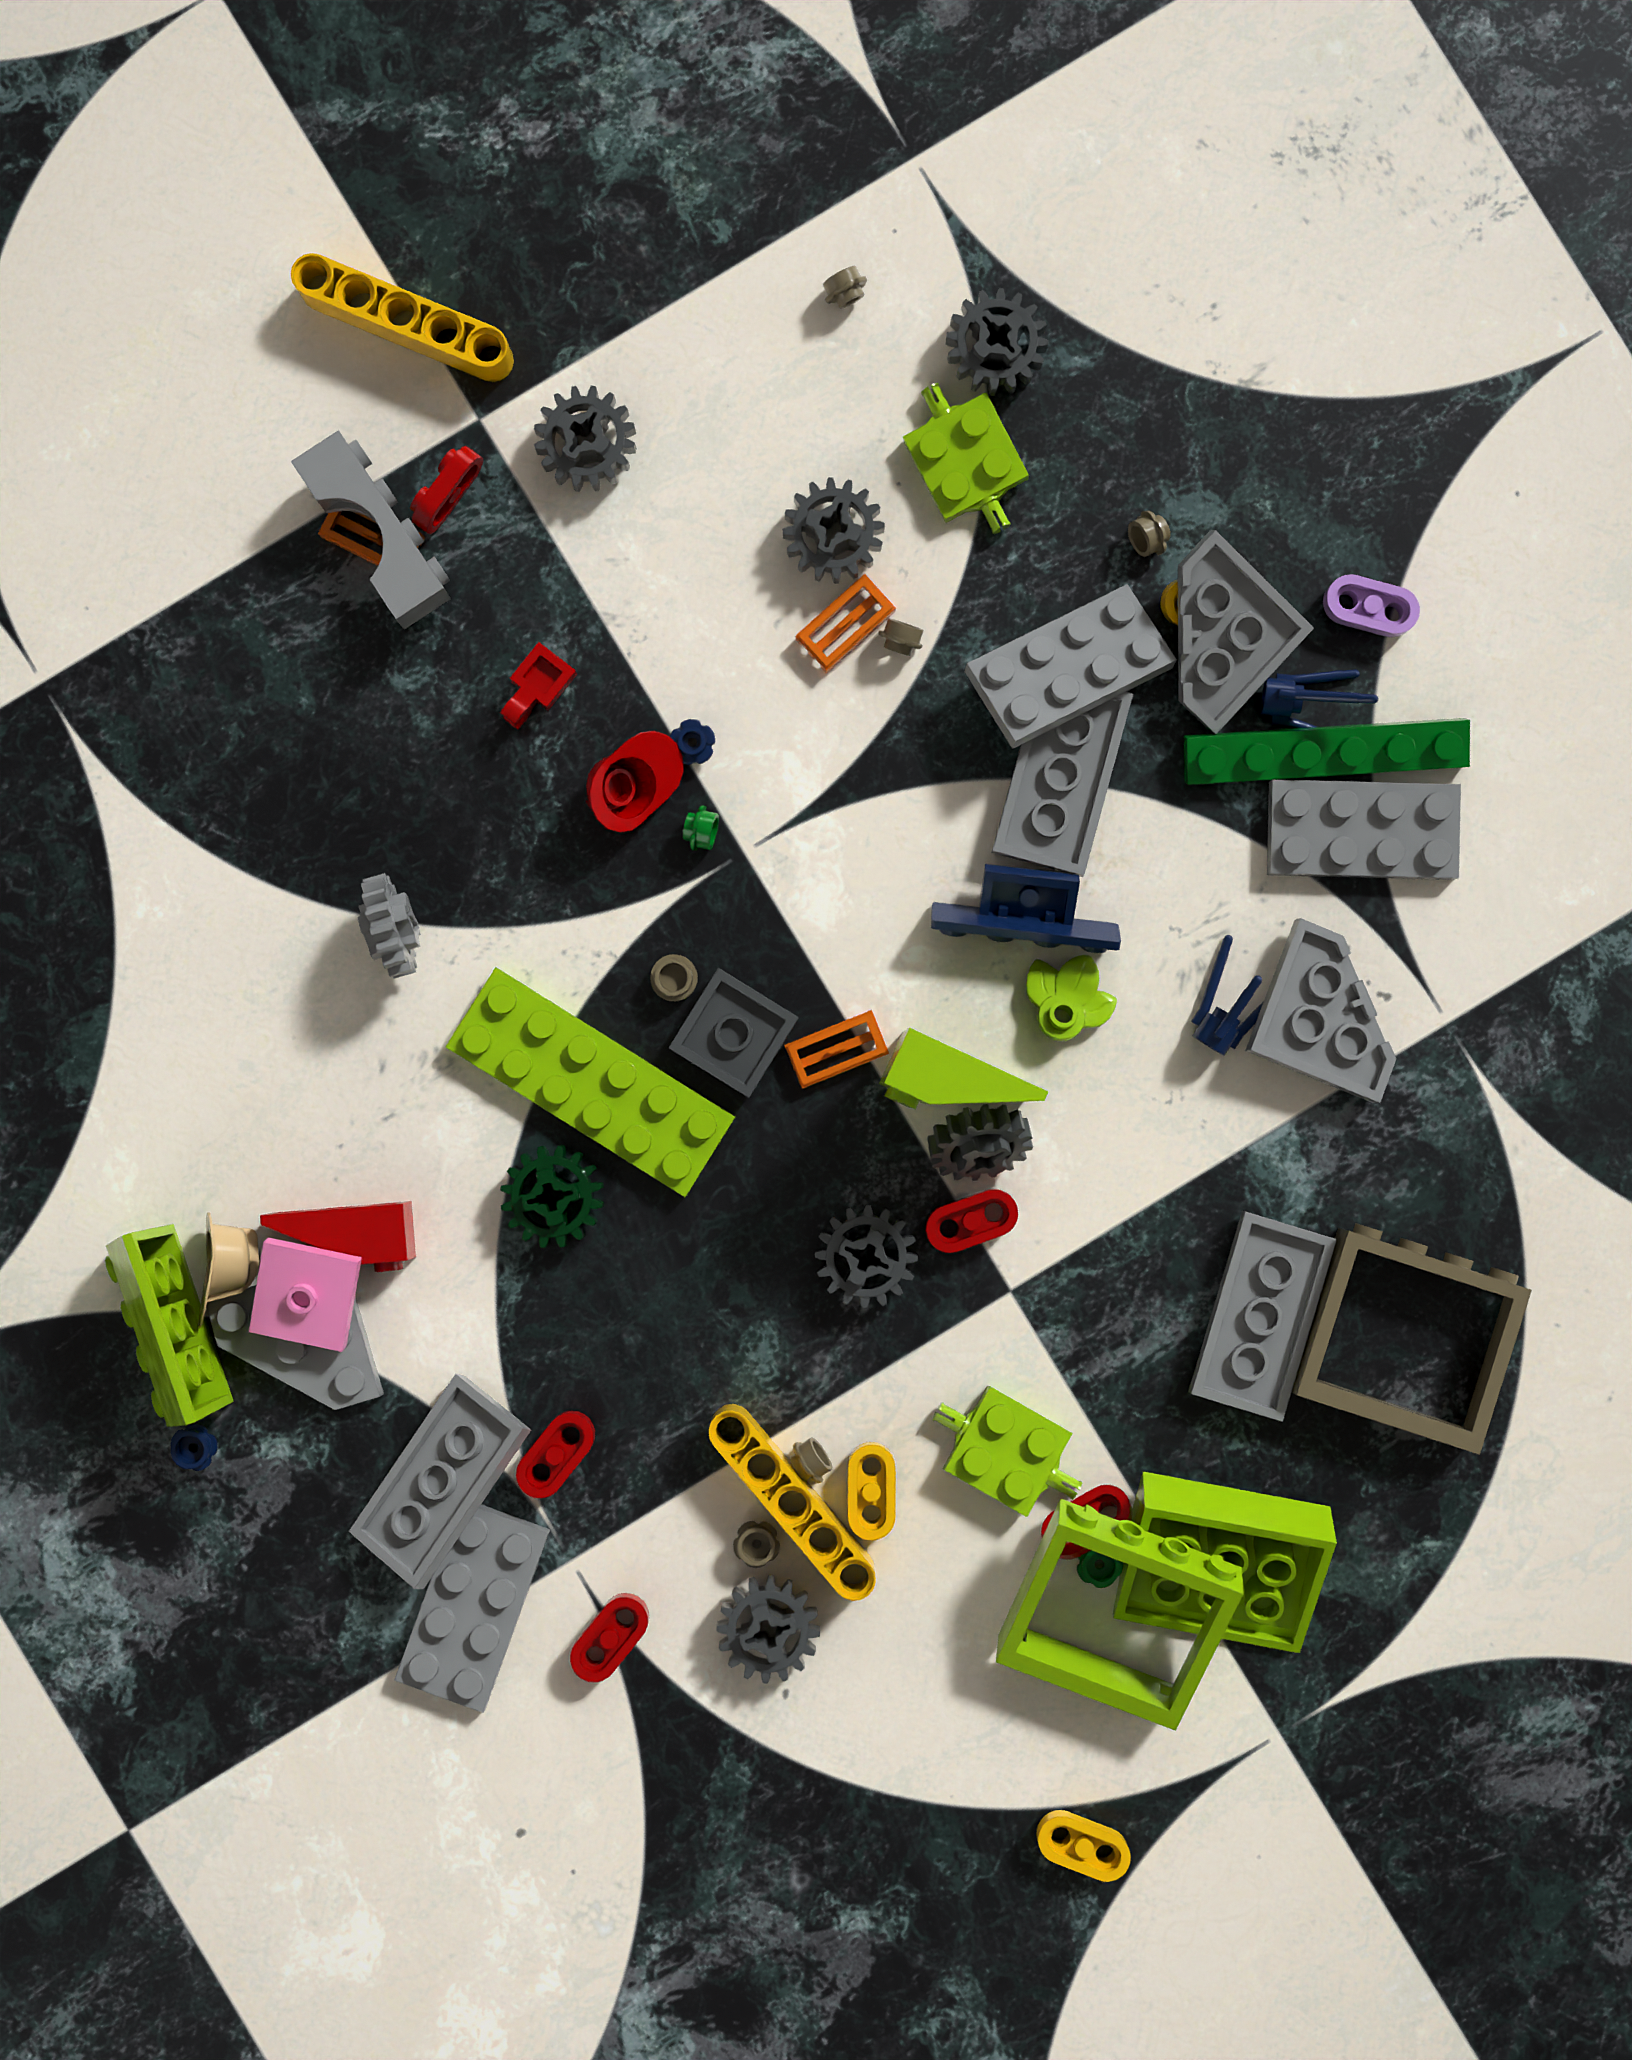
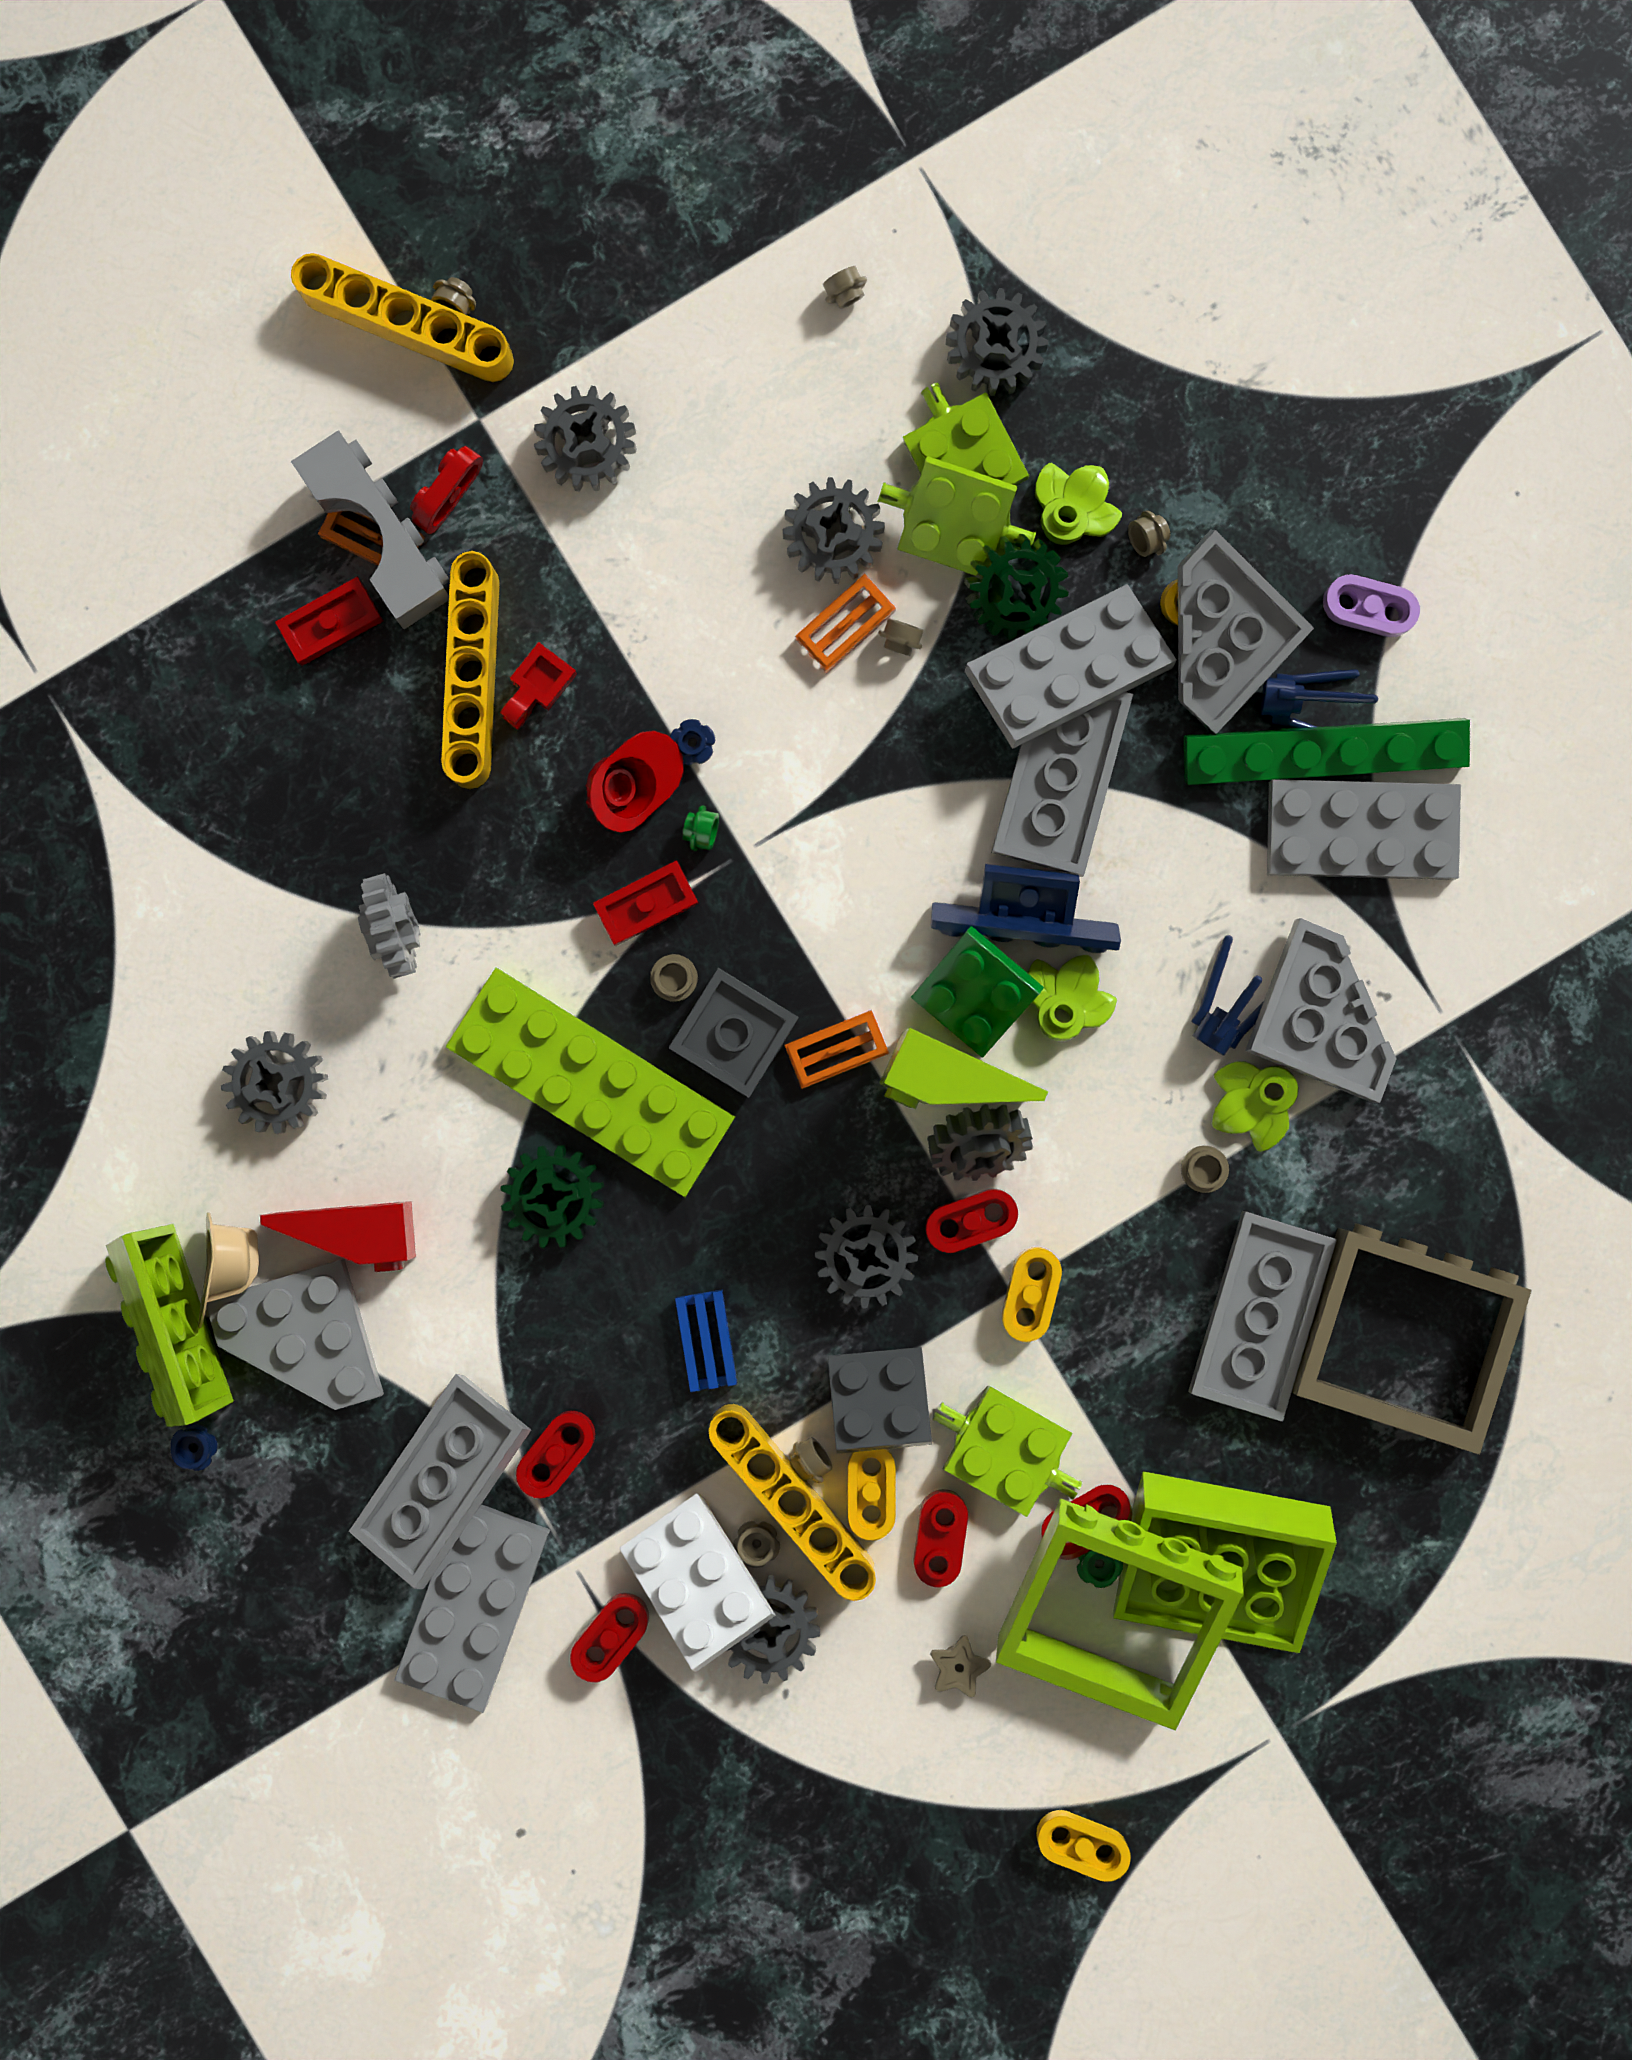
(256, 1091): none -> dark grey gear
(305, 1294): bright pink plate -> none
(329, 621): none -> red plate
(454, 295): none -> dark tan plate
(460, 650): none -> yellow beam
(645, 903): none -> red plate
(697, 1582): none -> white plate
(712, 1380): none -> blue tile
(879, 1400): none -> dark grey plate
(940, 1539): none -> red plate
(954, 515): none -> lime plate
(959, 1654): none -> dark tan plate
(977, 992): none -> green plate
(1031, 577): none -> dark green gear
(1031, 1293): none -> yellow plate
(1079, 499): none -> lime plate
(1204, 1169): none -> dark tan plate
(1247, 1105): none -> lime plate

